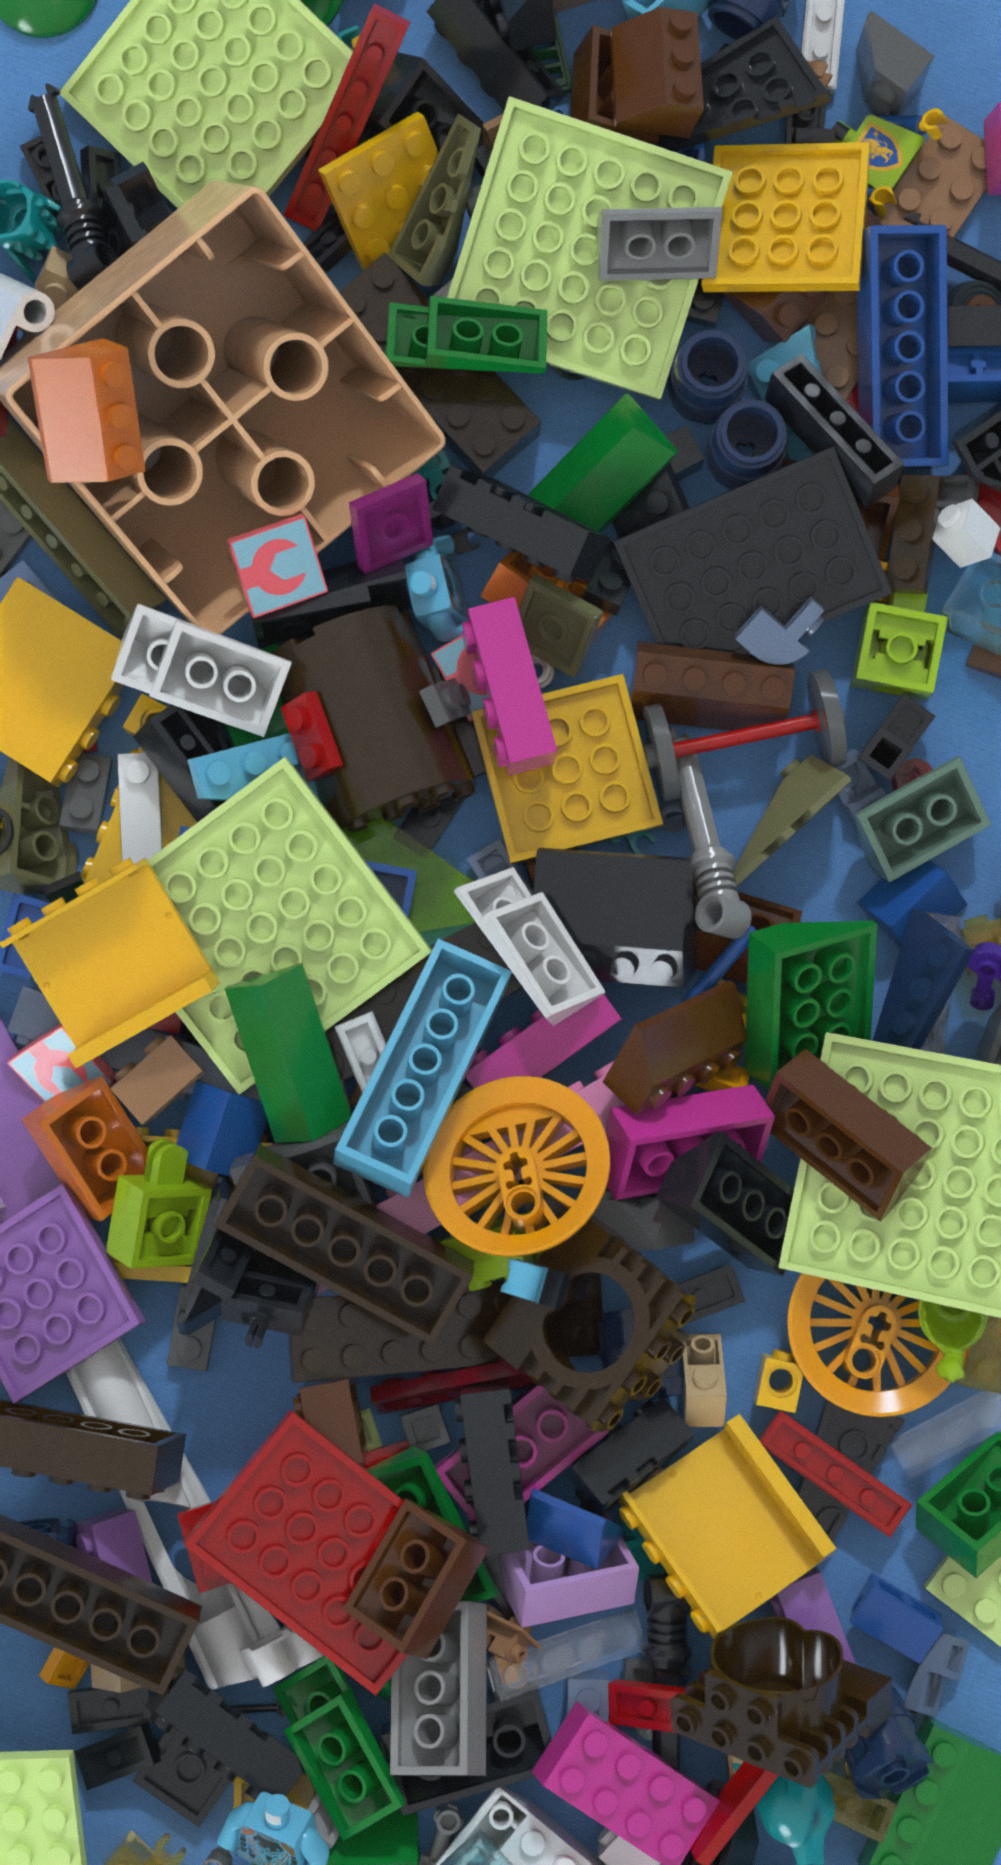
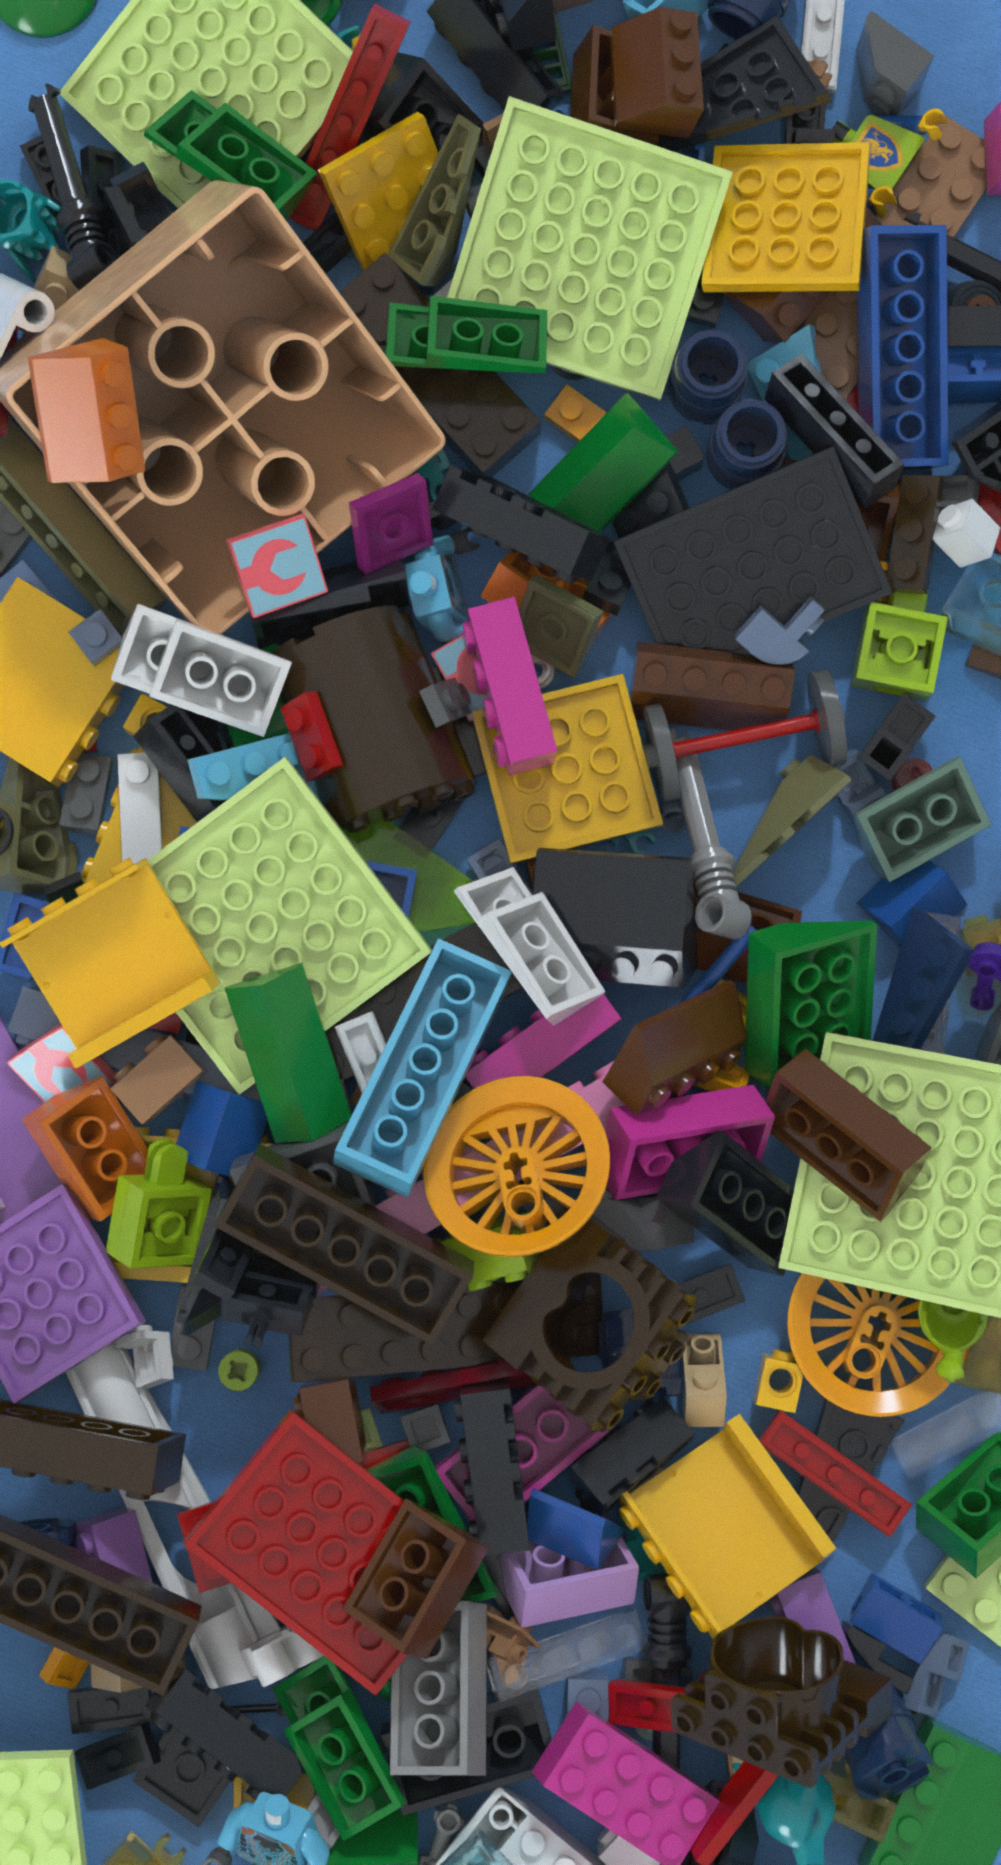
(96, 637): none -> sand blue plate
(151, 1355): none -> white bracket
(231, 150): none -> green slope
(245, 1365): none -> lime wheel
(536, 1283): medium azure leg -> none
(573, 413): none -> light orange plate
(658, 243): light grey slope -> none
(870, 1650): none -> black slope

